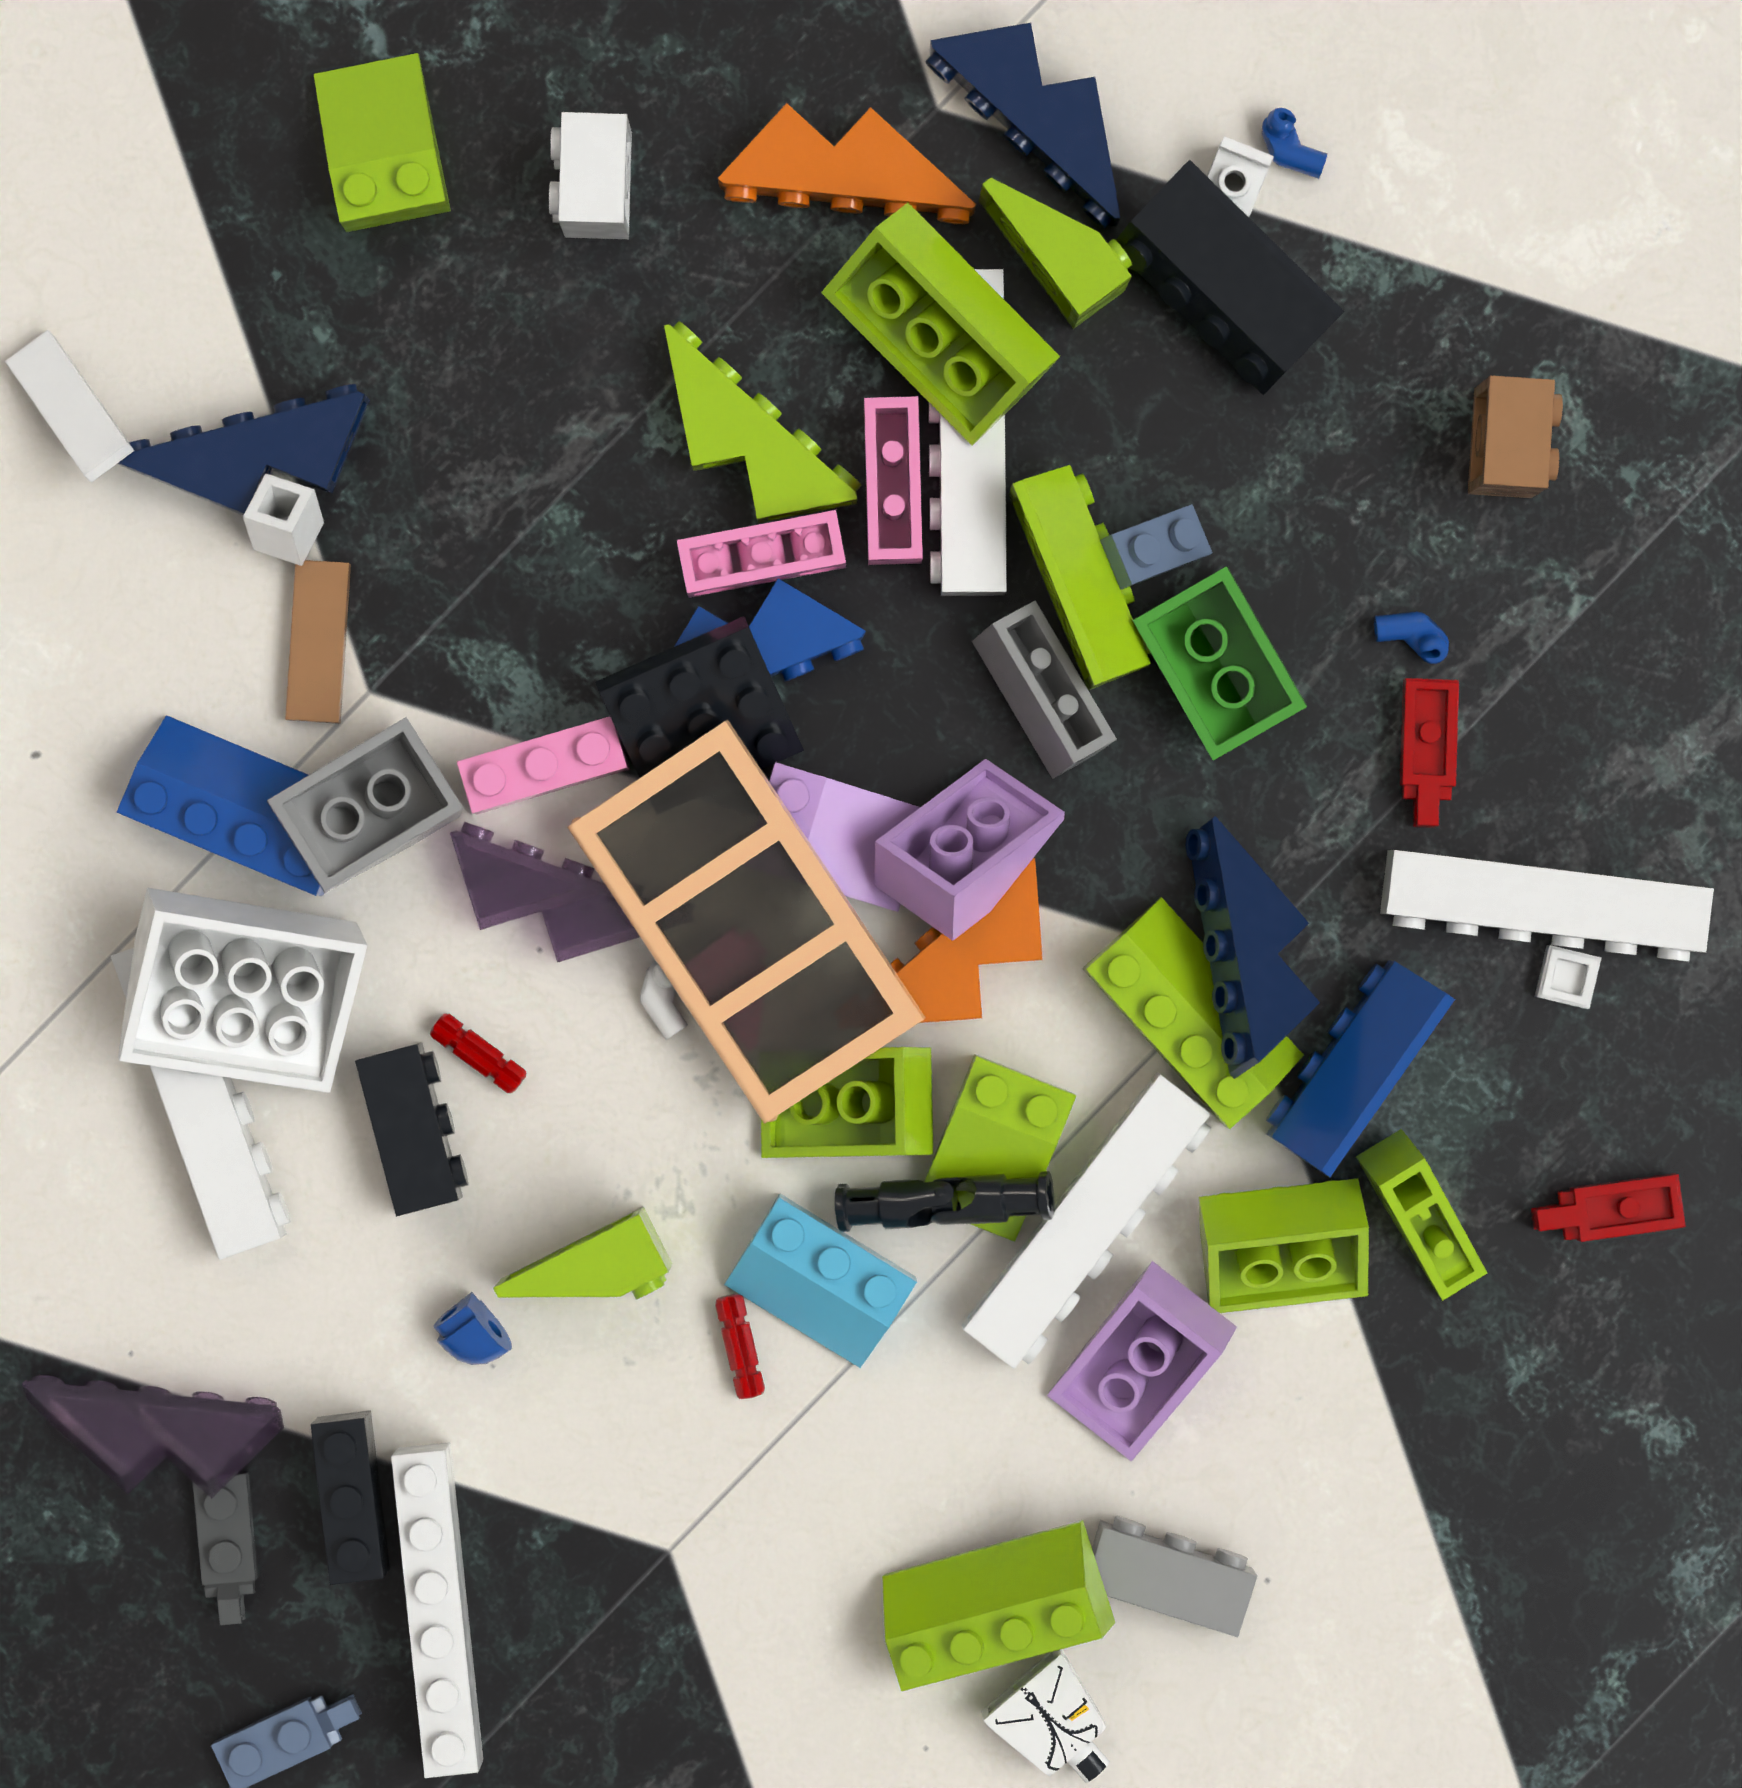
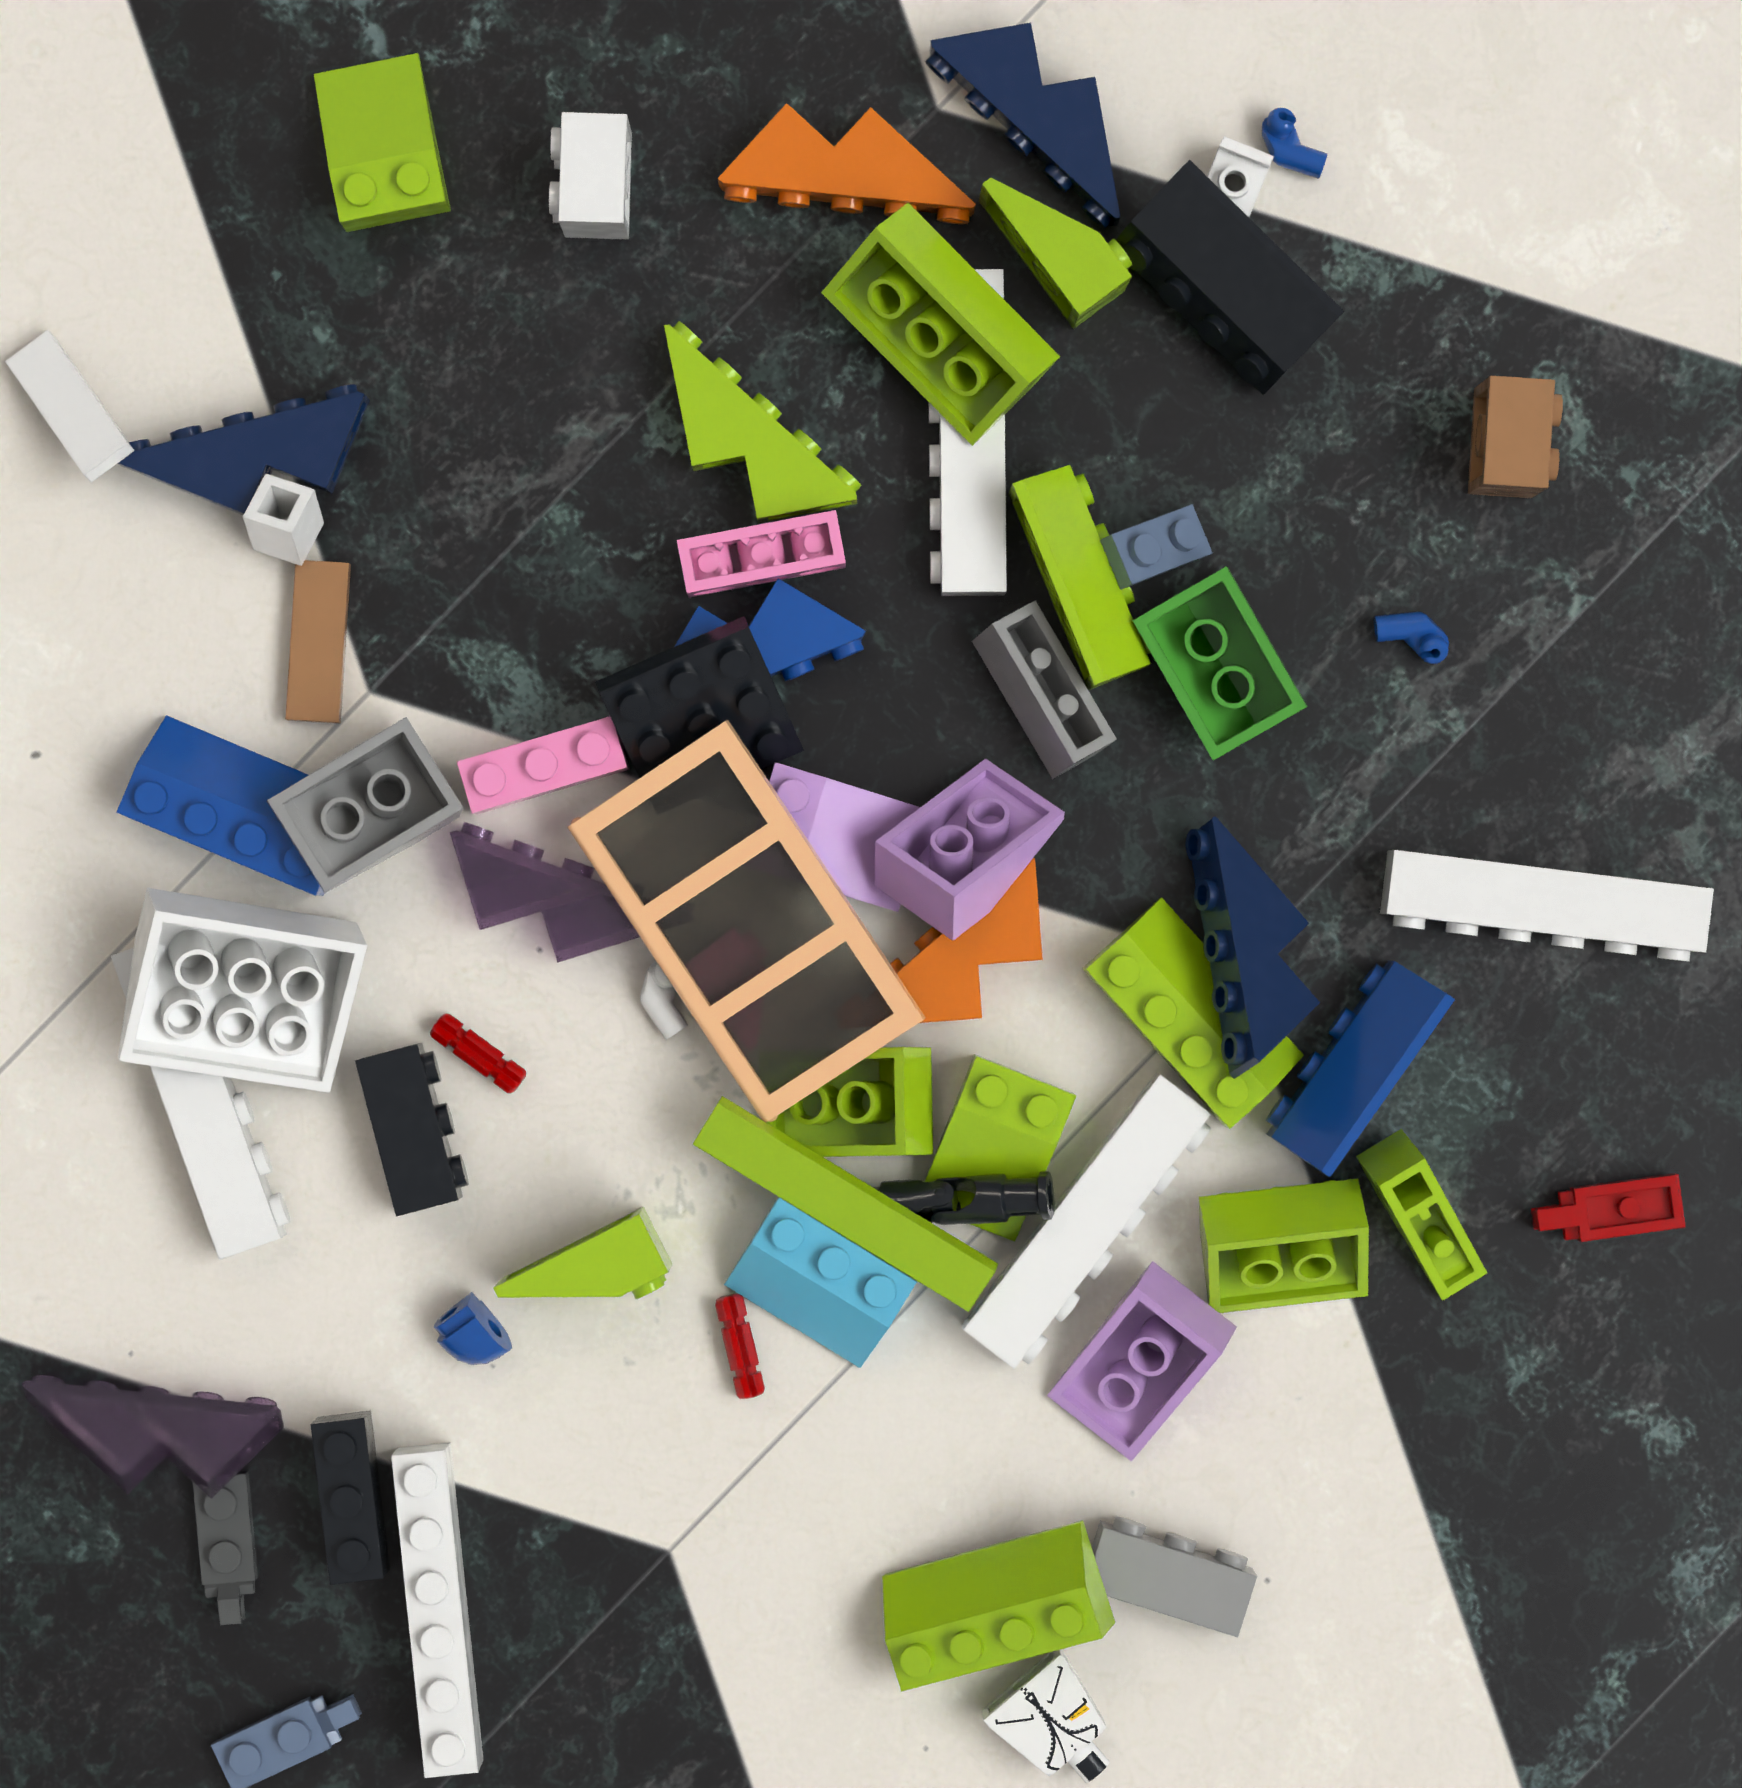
(845, 1204): none -> lime tile
(893, 480): bright pink brick -> none
(1428, 745): red hinge -> none
(1567, 977): white tile -> none

